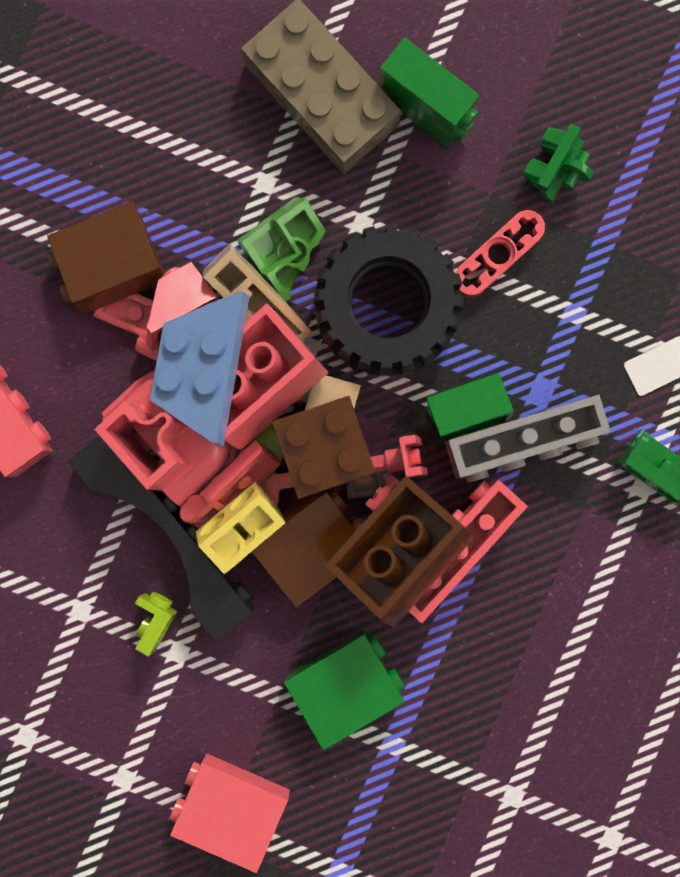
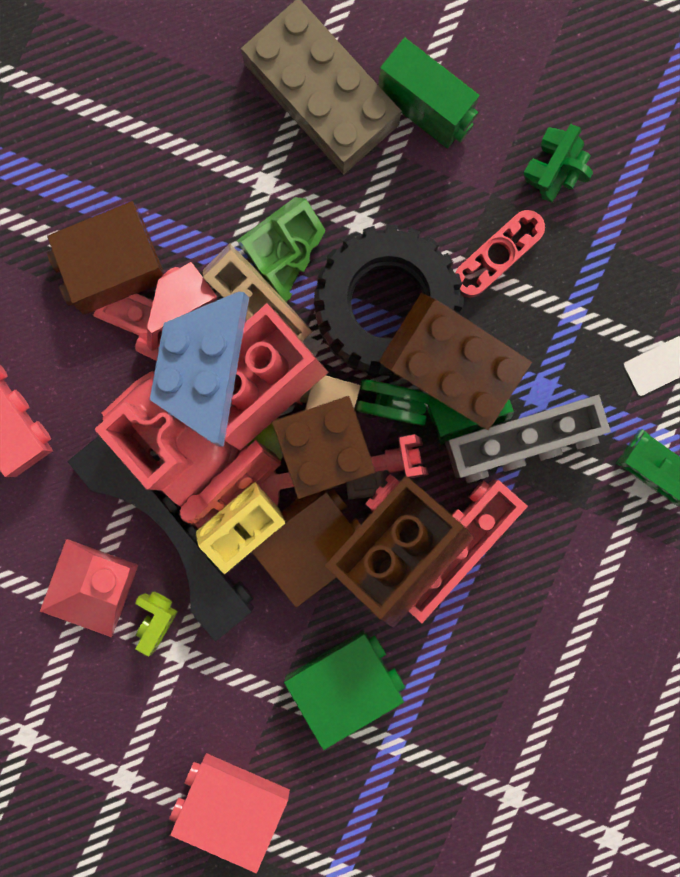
(89, 588): none -> coral slope
(395, 402): none -> green head
(455, 361): none -> reddish brown brick

